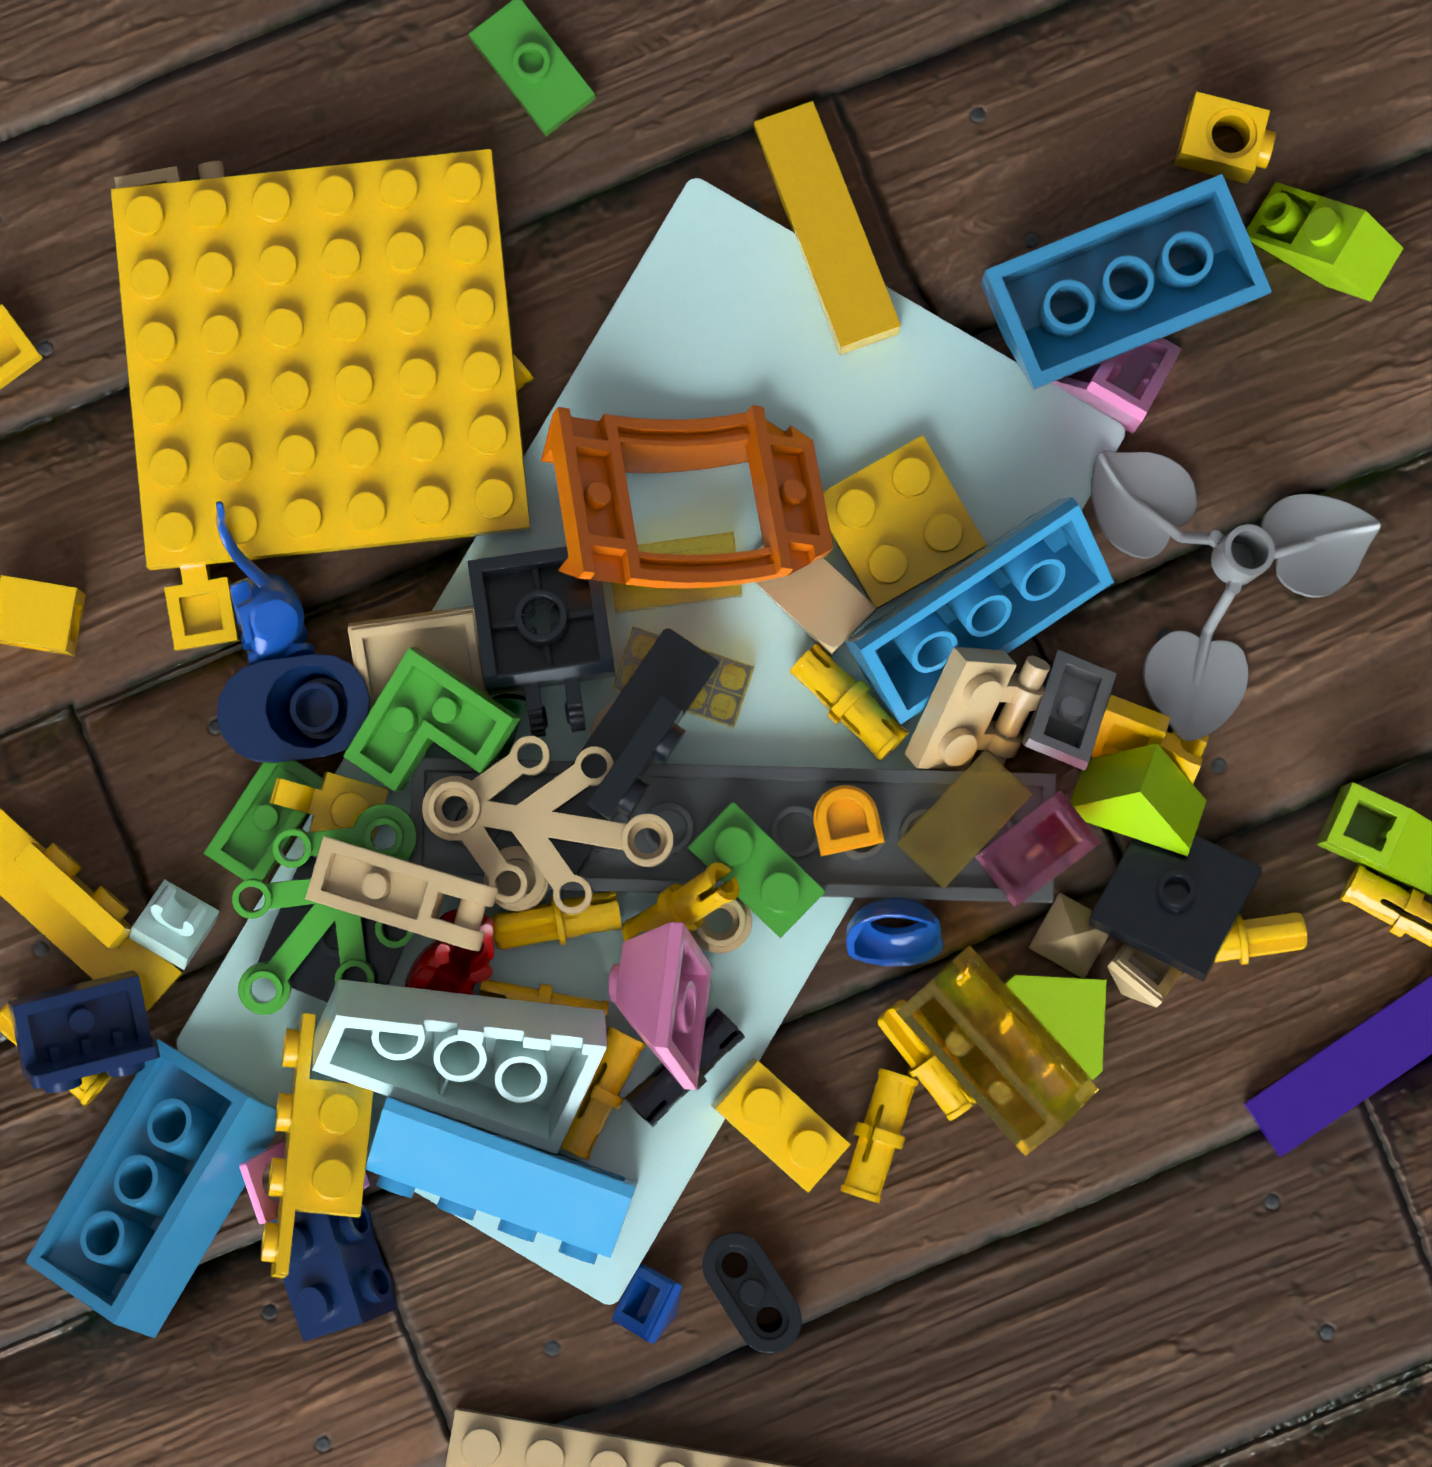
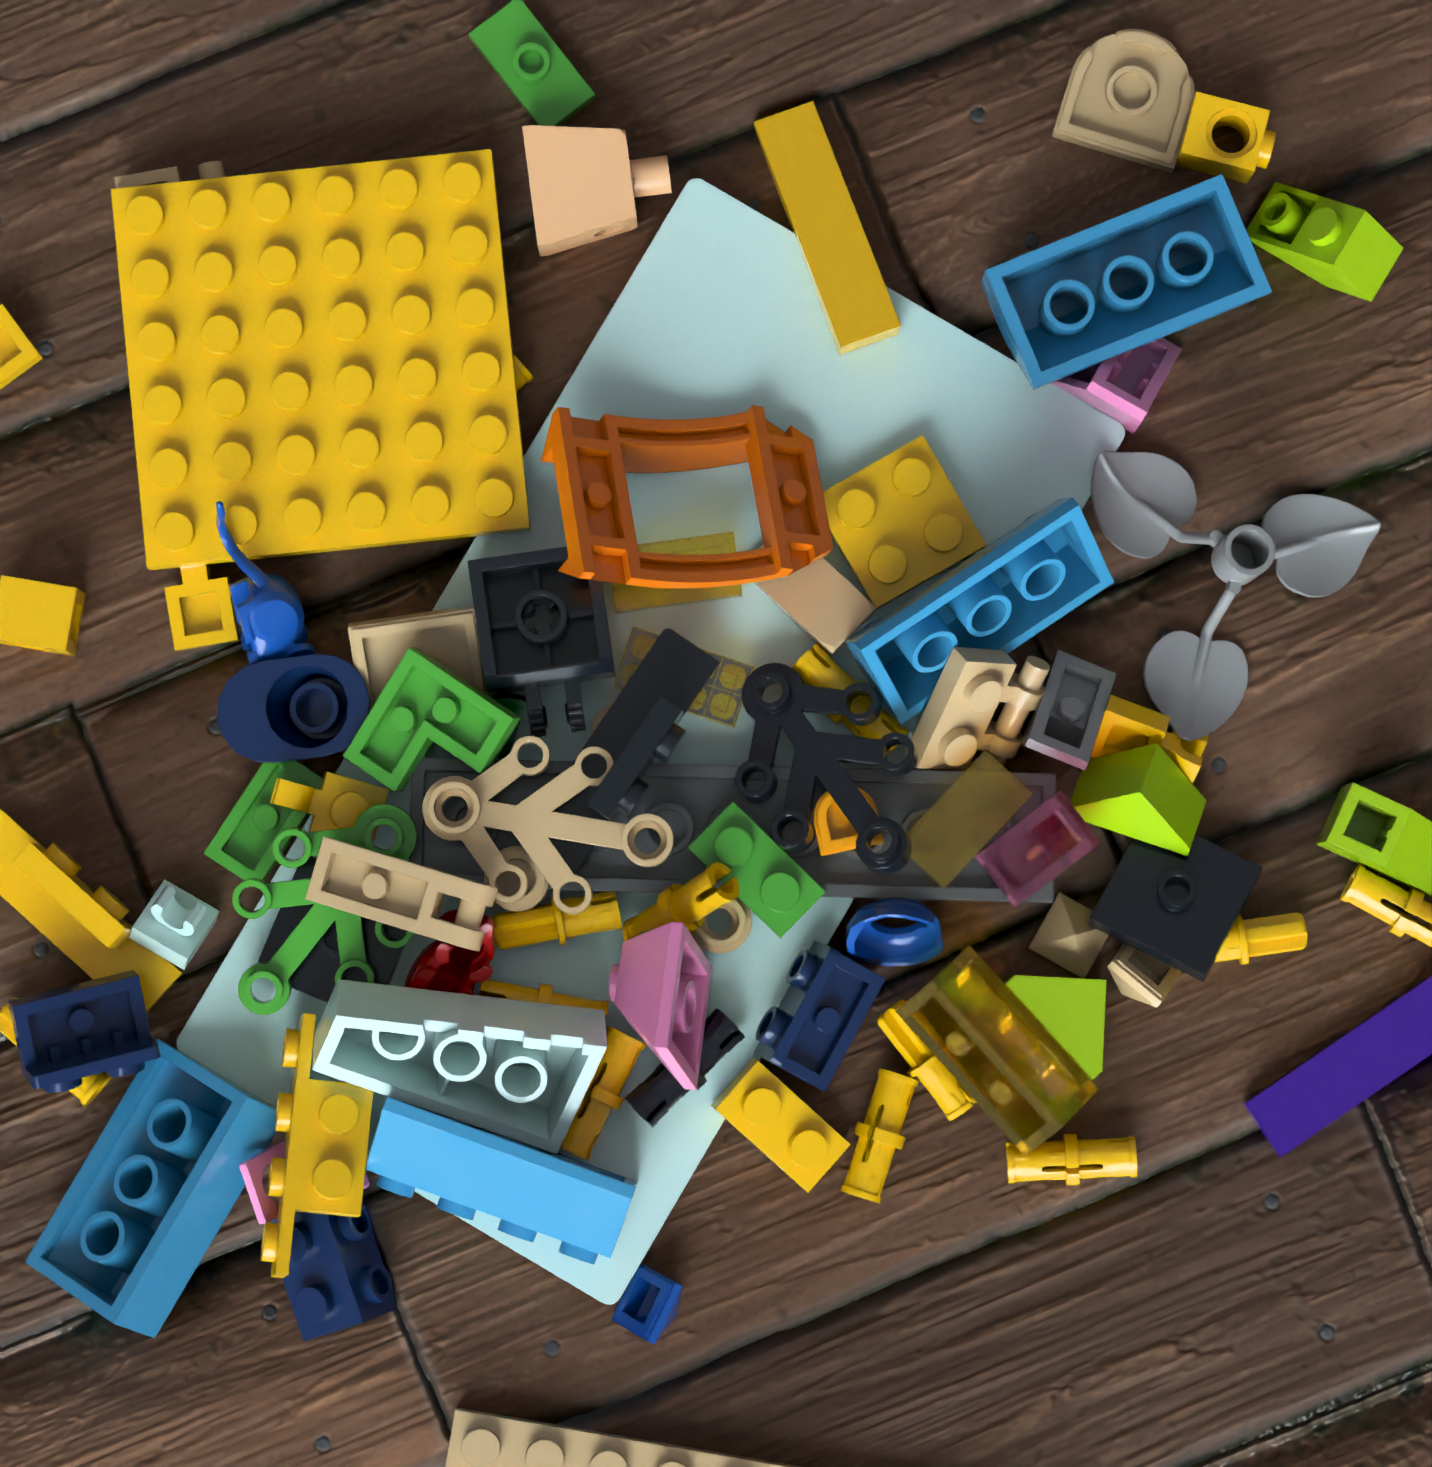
(586, 184): none -> light nougat torso
(752, 1291): black plate -> none
(817, 1014): none -> dark blue bracket
(819, 757): none -> black plant
(1073, 1160): none -> yellow pin
(1128, 99): none -> tan tile

